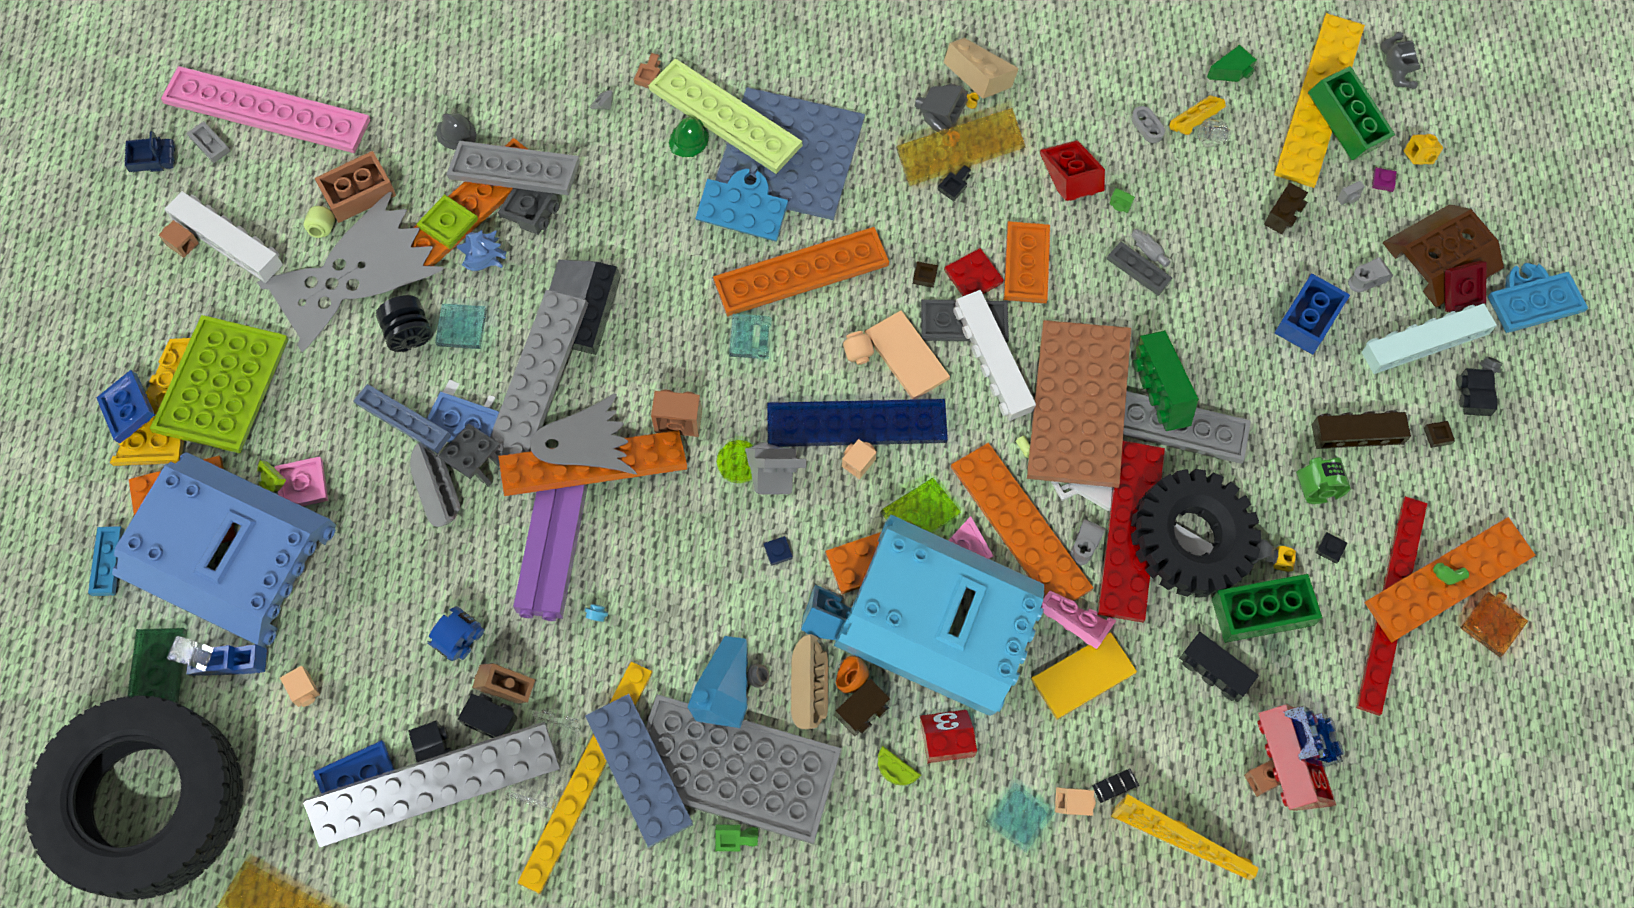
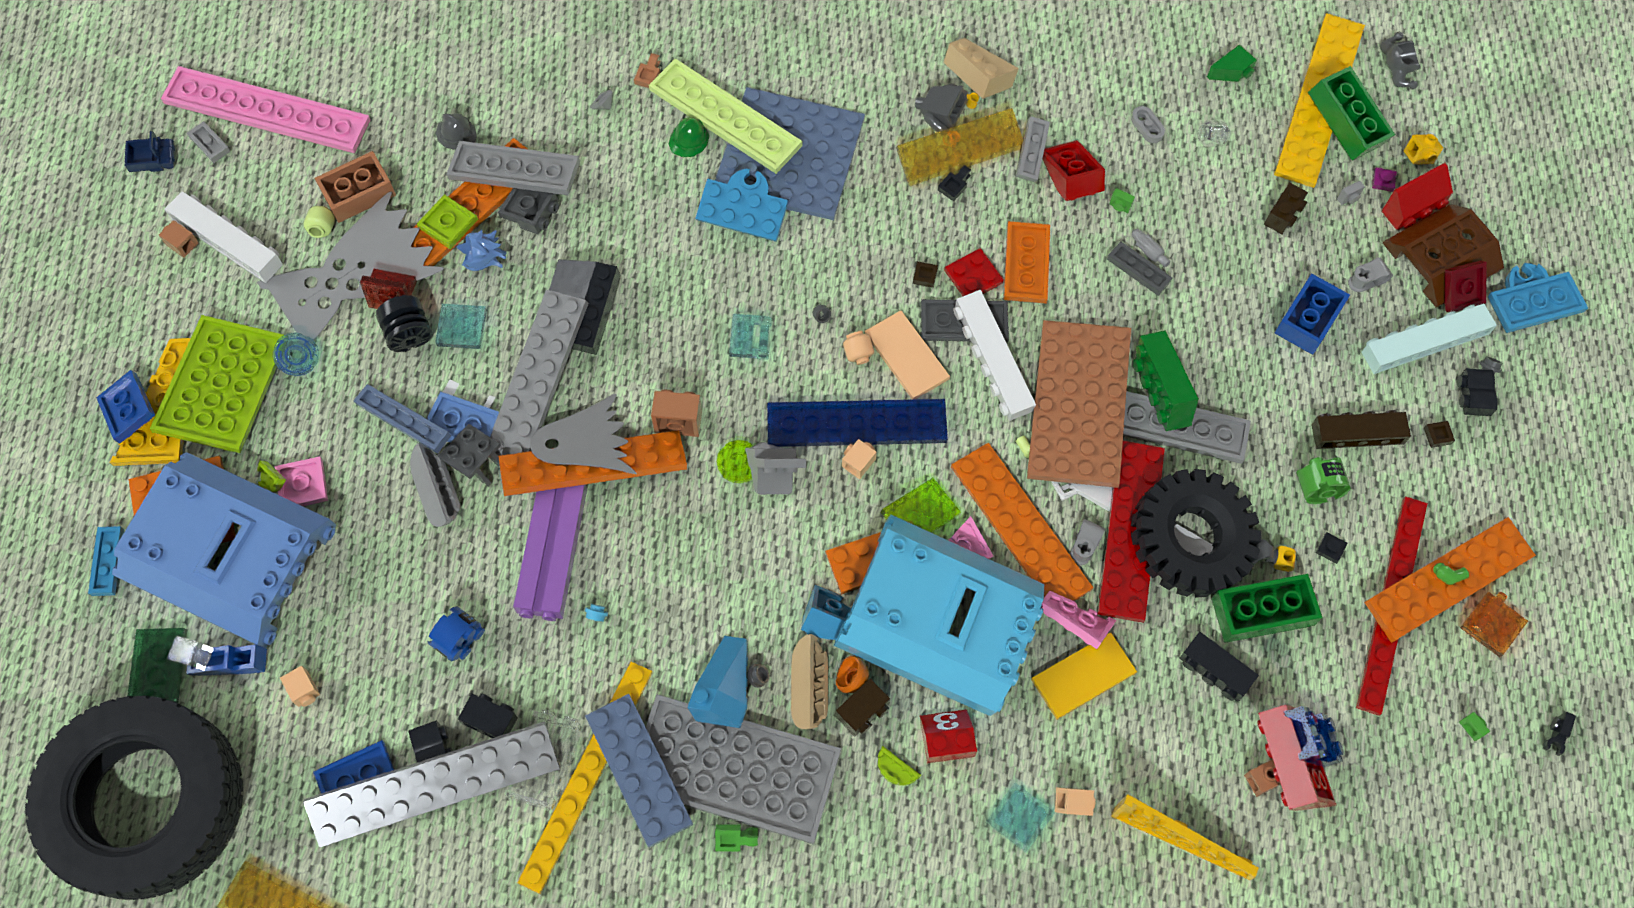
(291, 365): none -> clear light blue tile
(386, 285): none -> clear red bracket
(503, 683): medium nougat hinge -> none
(778, 551): dark blue plate -> none
(800, 271): orange plate -> none
(826, 313): none -> dark grey hinge
(1032, 149): none -> light grey plate
(1115, 785): black sticker -> none
(1197, 114): yellow plate -> none
(1419, 197): none -> red slope
(1474, 726): none -> bright green plate
(1562, 730): none -> black plate

